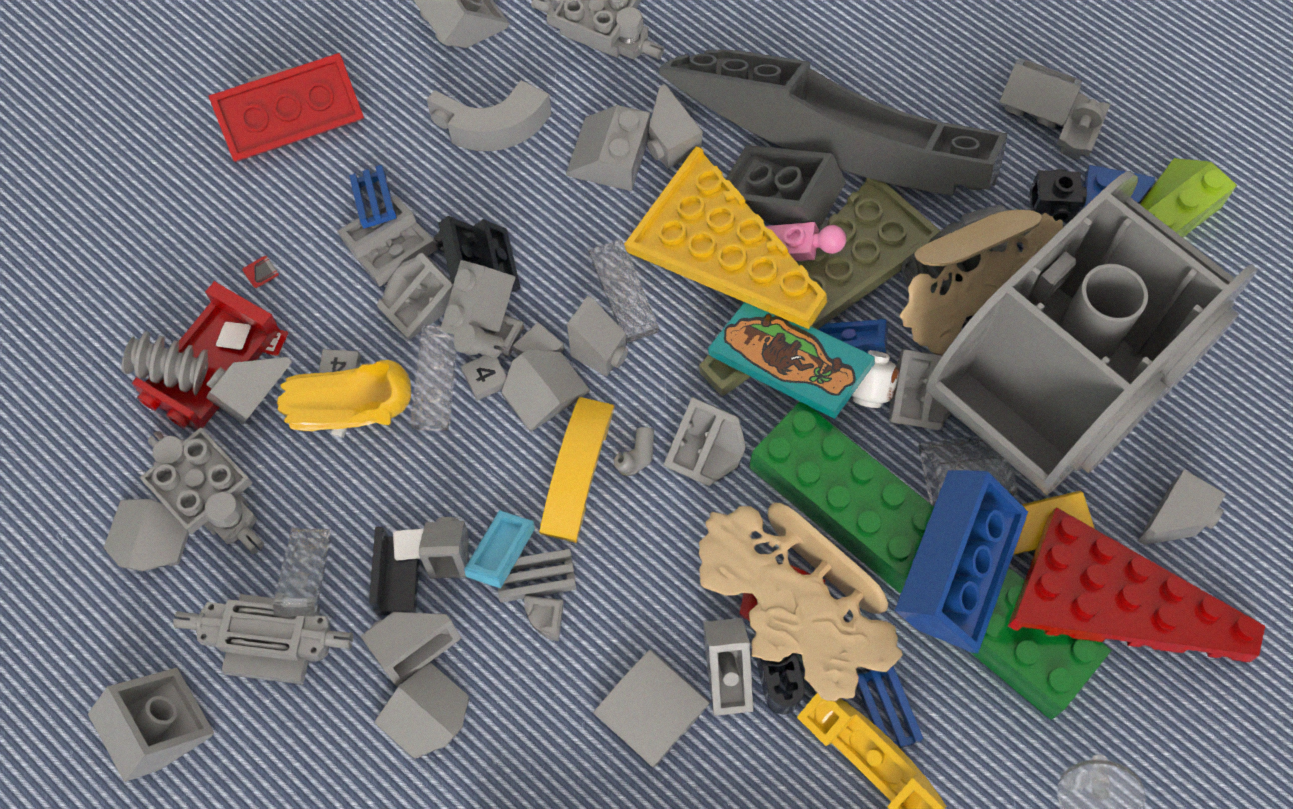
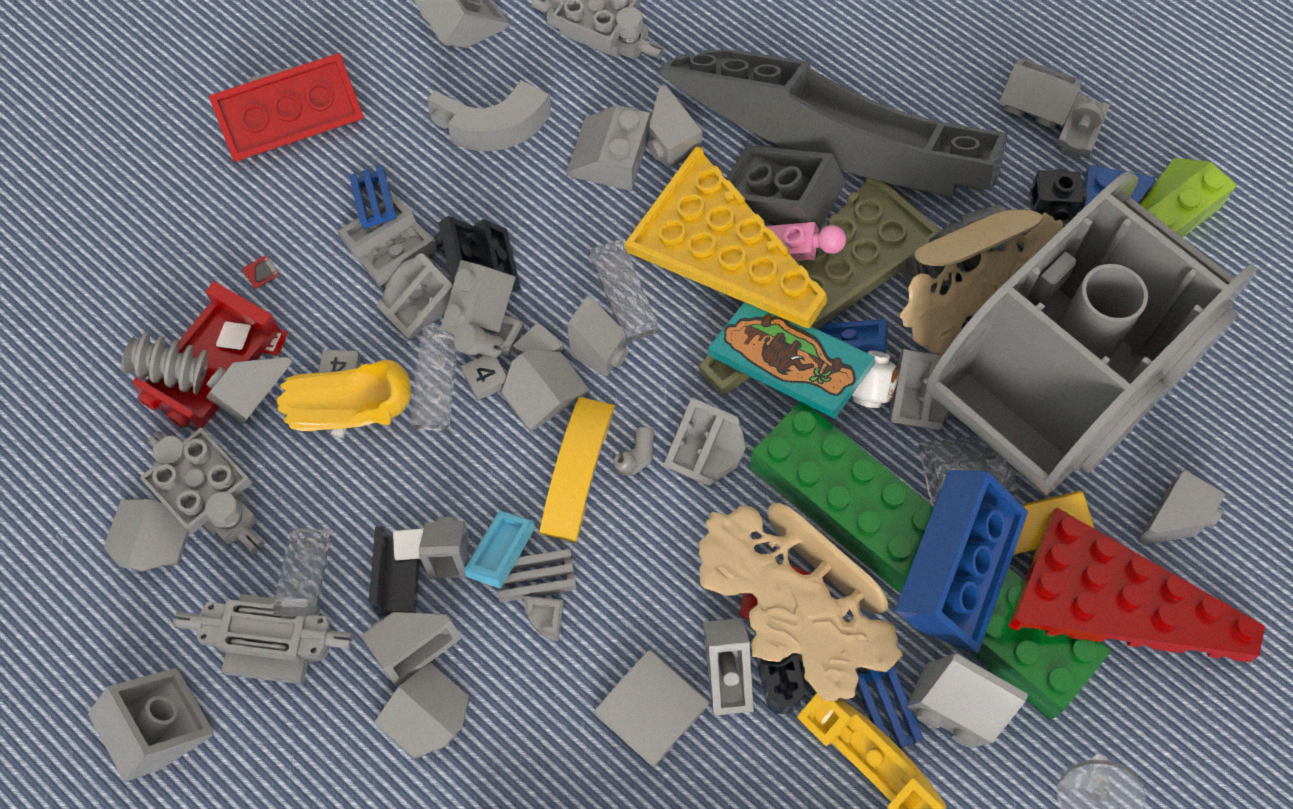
(965, 700): none -> slope

